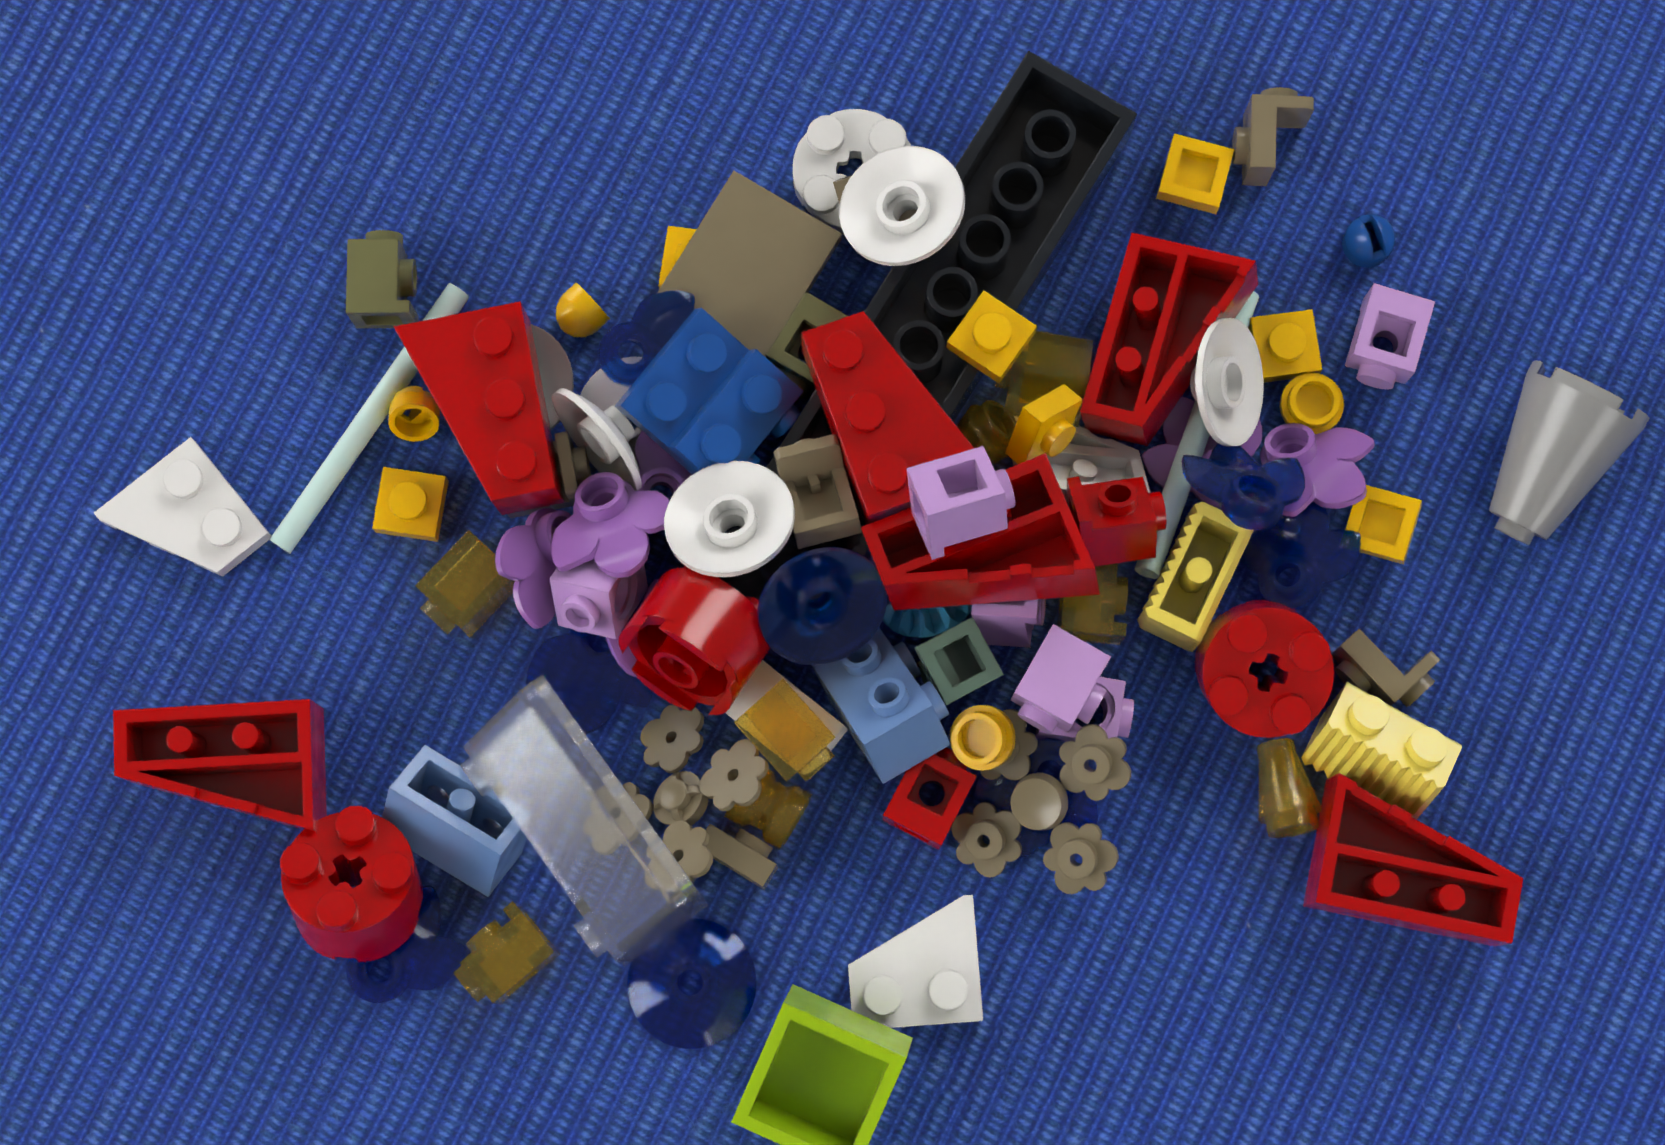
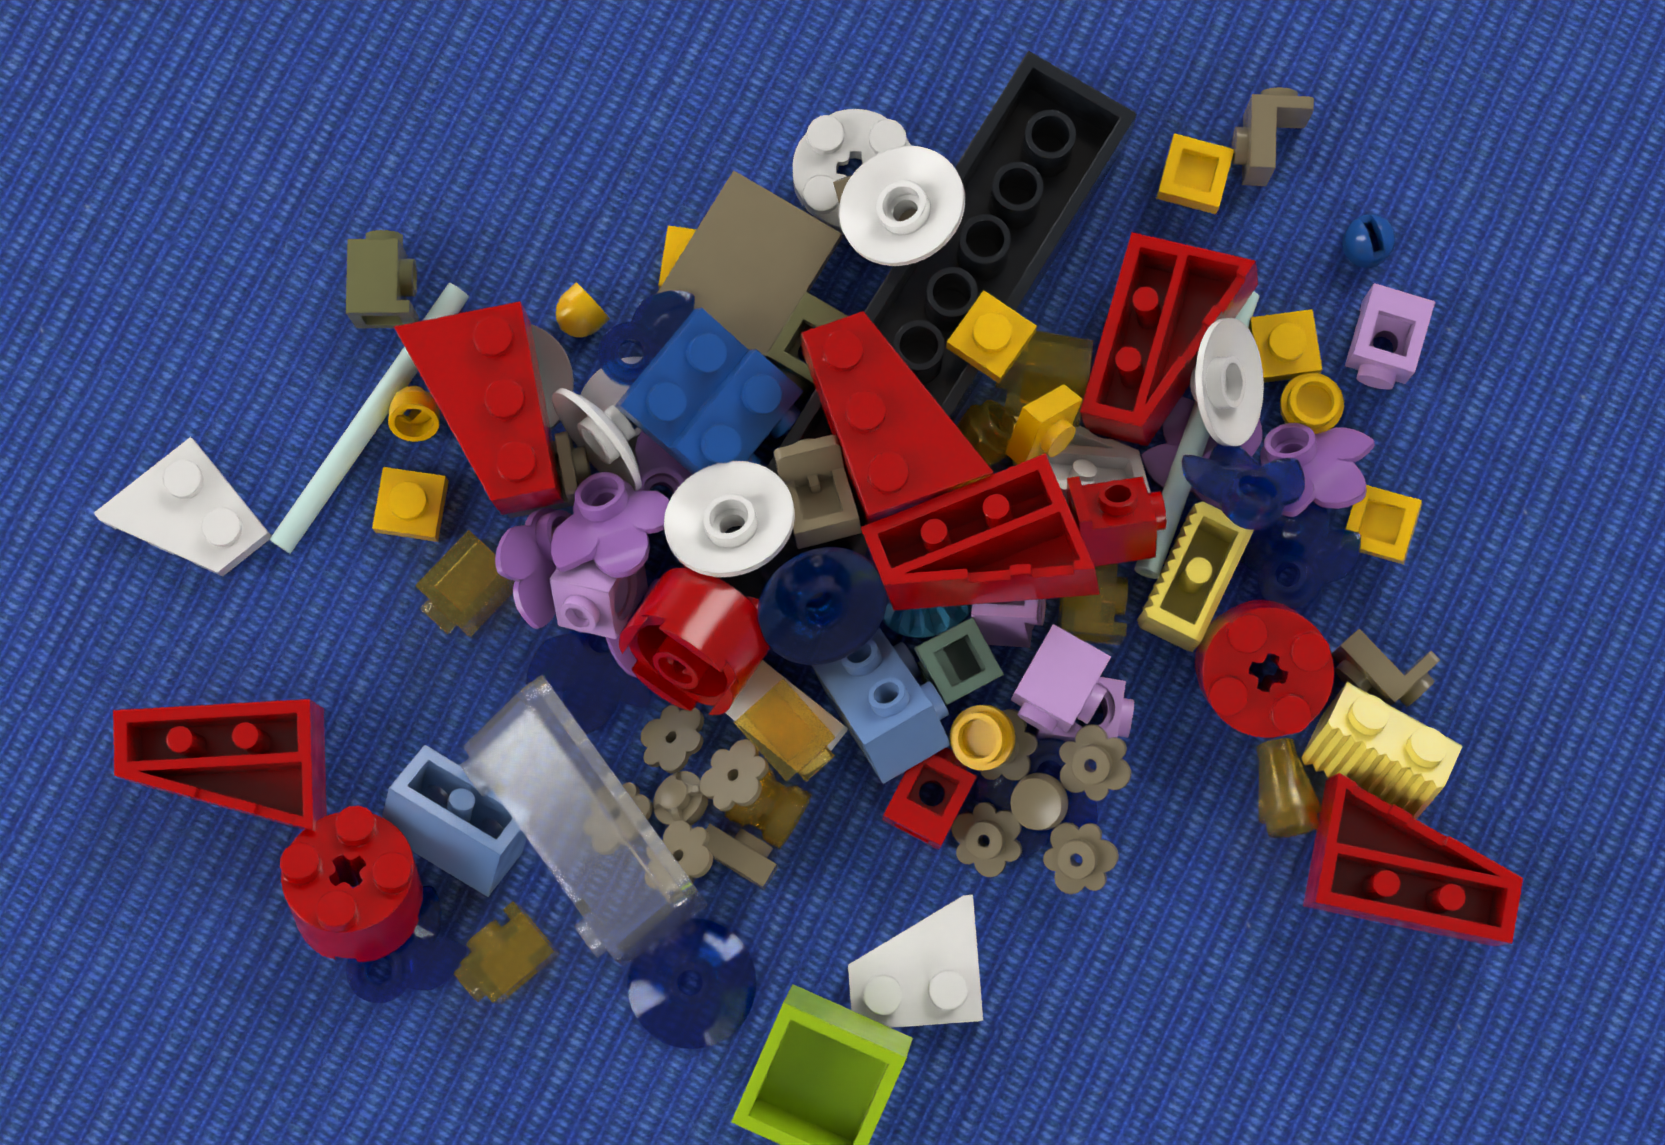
(958, 499): lavender brick -> none
(1557, 450): light grey cone -> none

